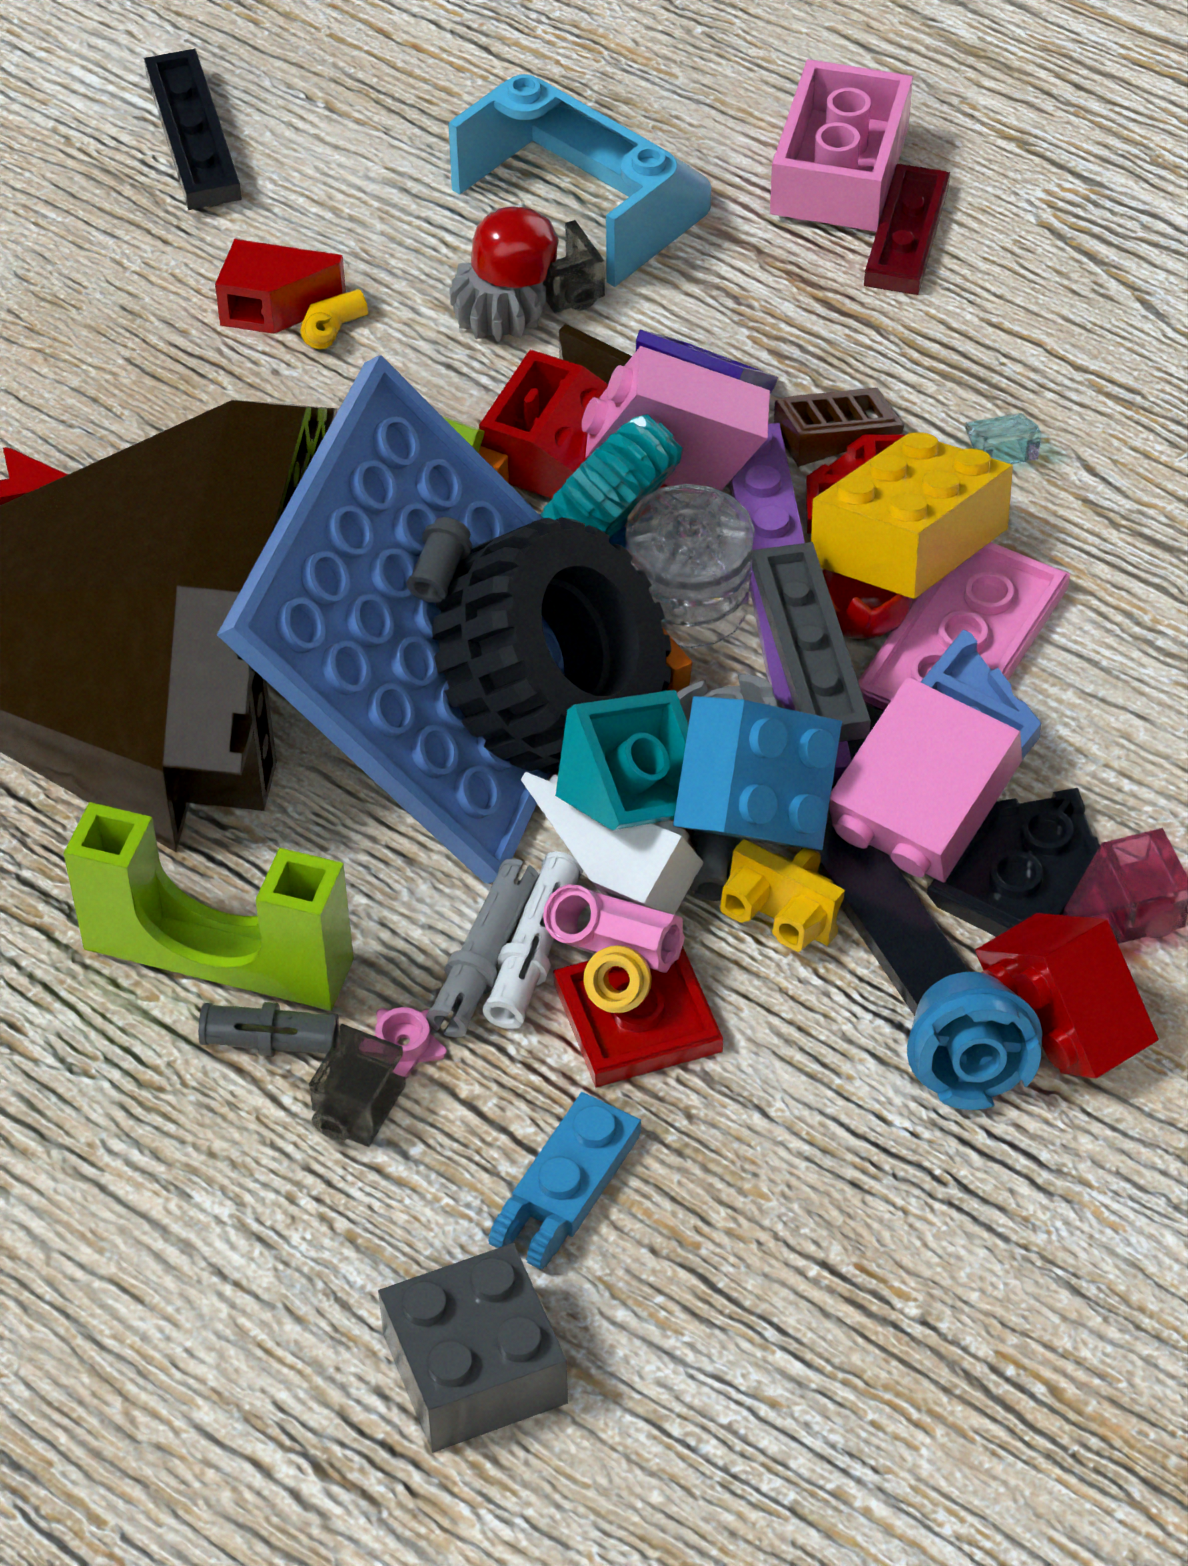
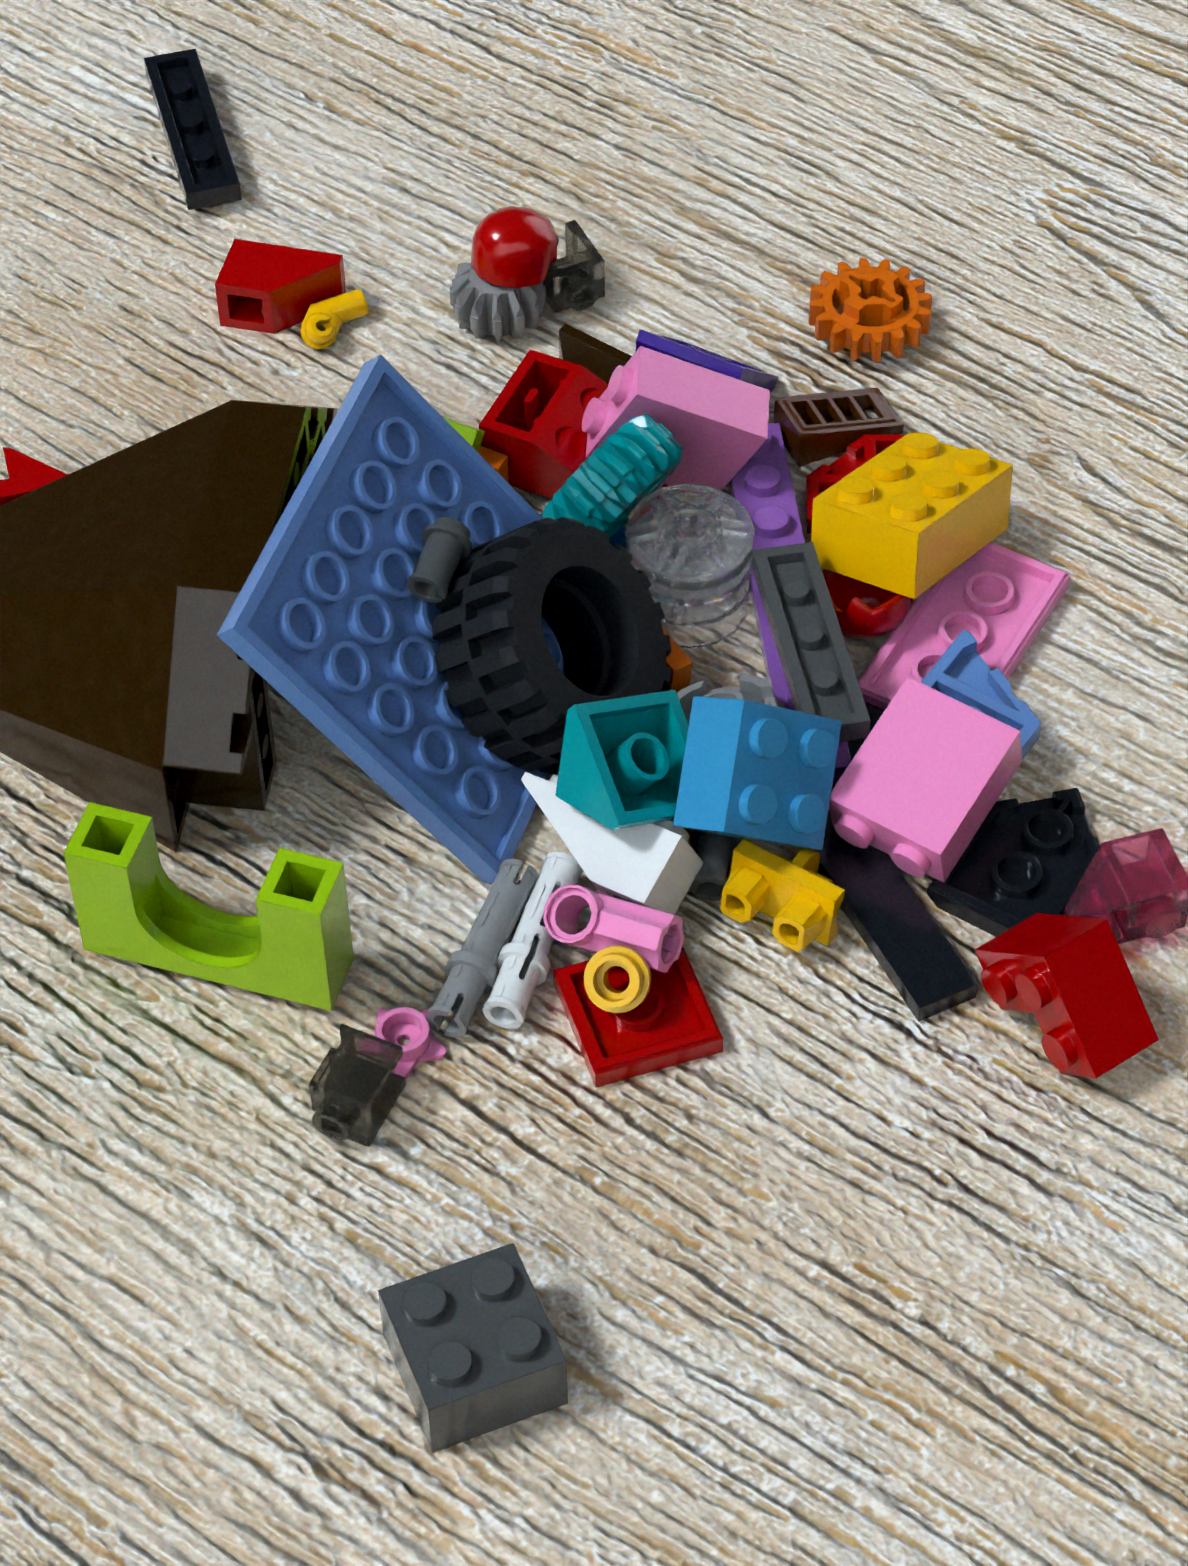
(223, 1027): dark grey pin -> none
(567, 1177): dark azure hinge -> none
(661, 189): medium azure windscreen -> none
(840, 145): bright pink brick -> none
(870, 309): none -> orange gear
(907, 229): dark red tile -> none
(973, 1040): dark azure cone -> none
(1006, 437): clear light blue slope -> none

